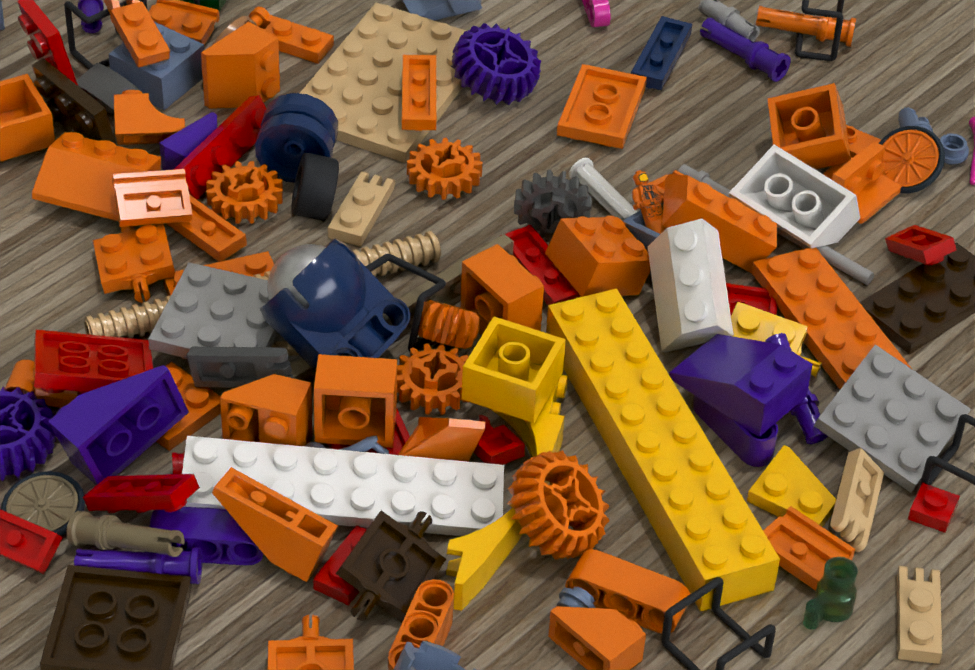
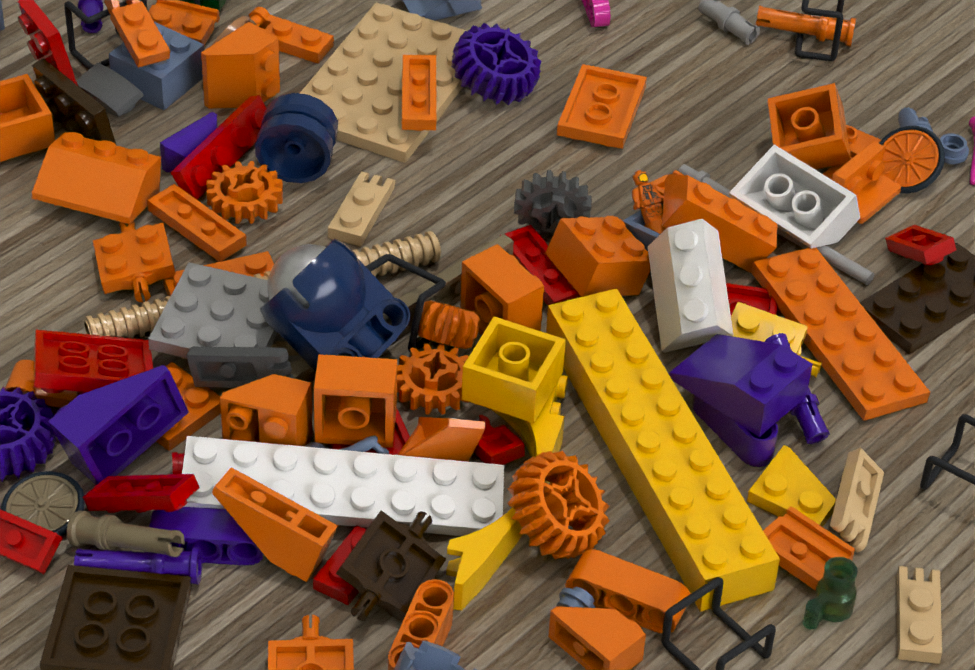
(140, 121): orange arch -> none
(152, 197): plate -> none
(315, 186): black tyre -> none
(444, 168): orange gear -> none
(601, 189): white axle -> none
(662, 51): dark blue plate -> none
(756, 54): dark purple pin -> none
(892, 417): light grey plate -> none
(933, 507): red plate -> none

